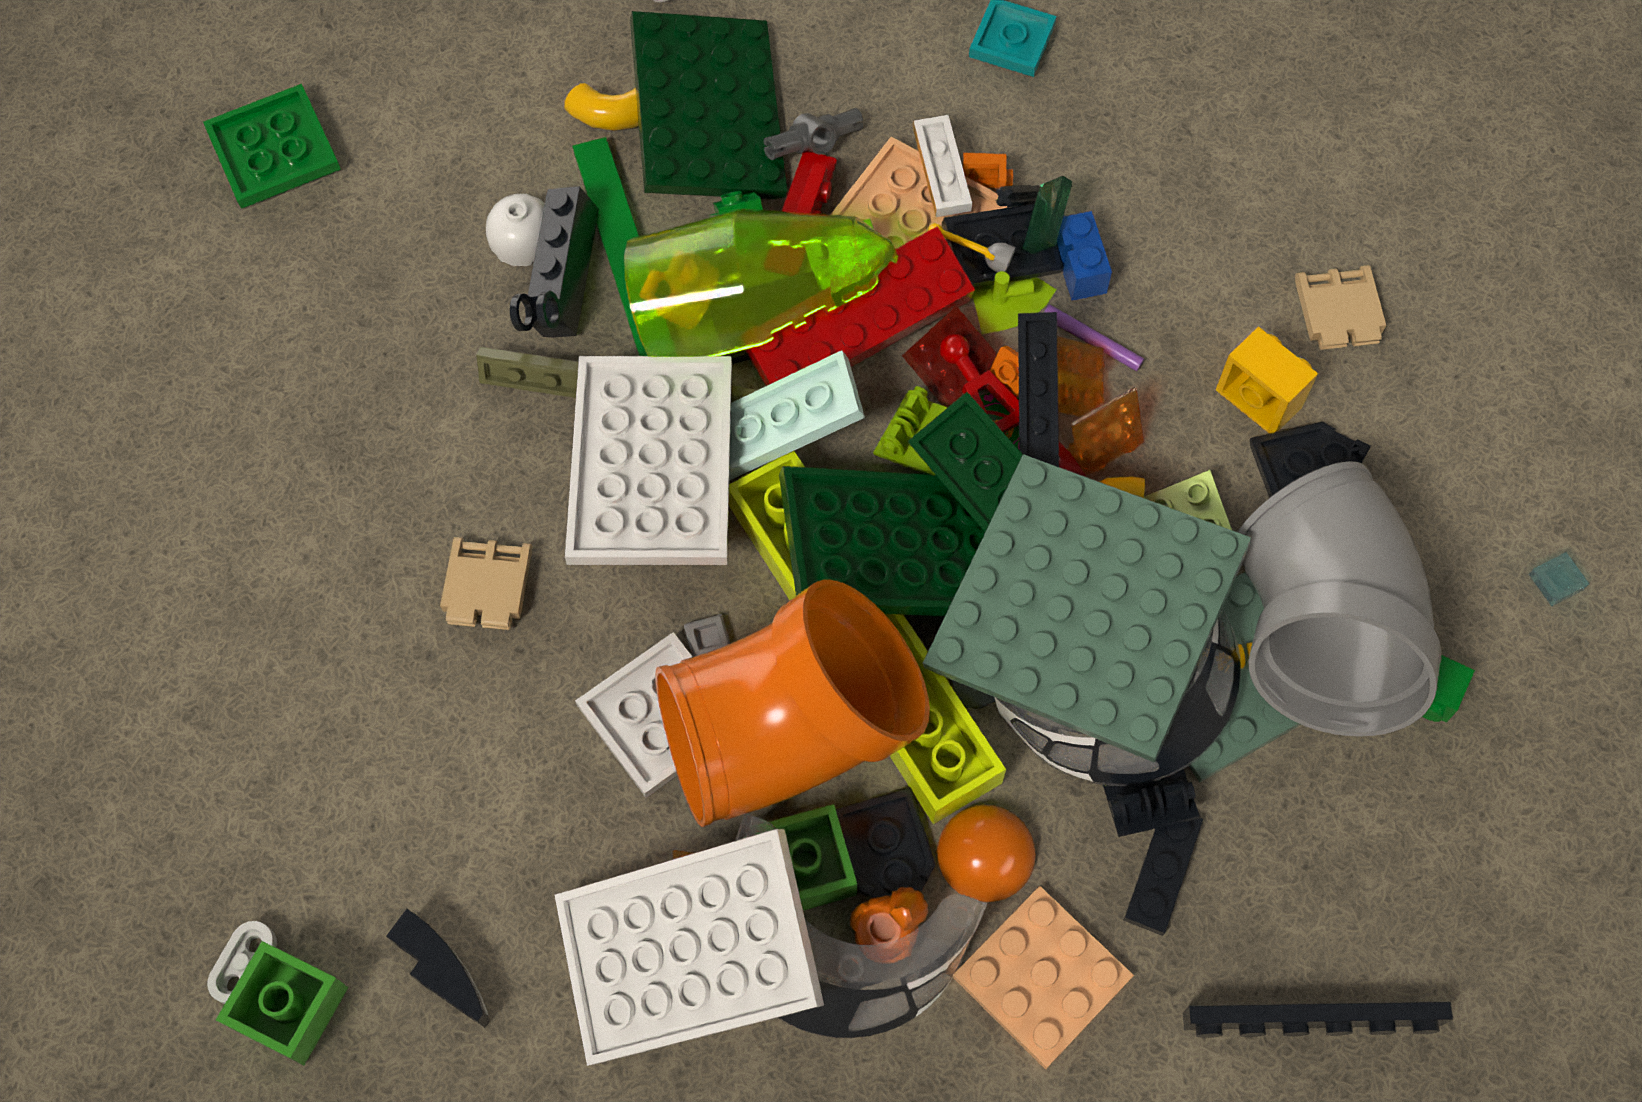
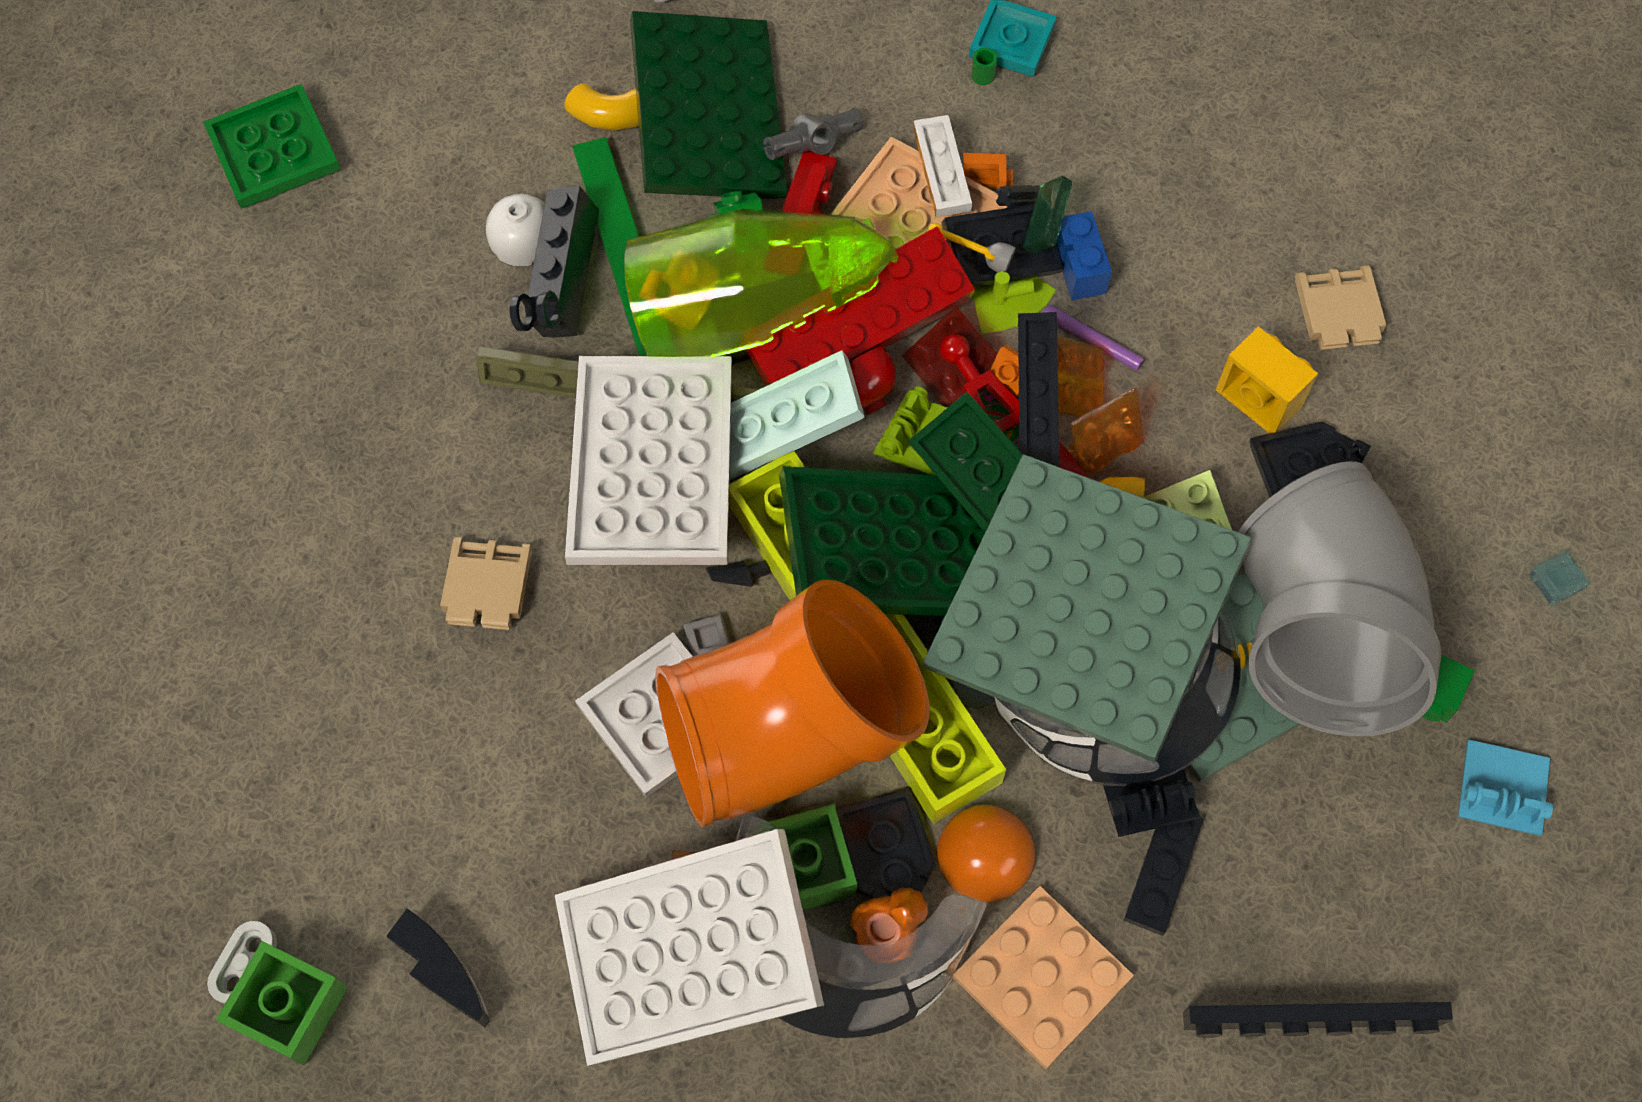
(738, 572): none -> black bar
(874, 378): none -> red cylinder
(984, 66): none -> green hinge
(1505, 788): none -> medium azure hinge

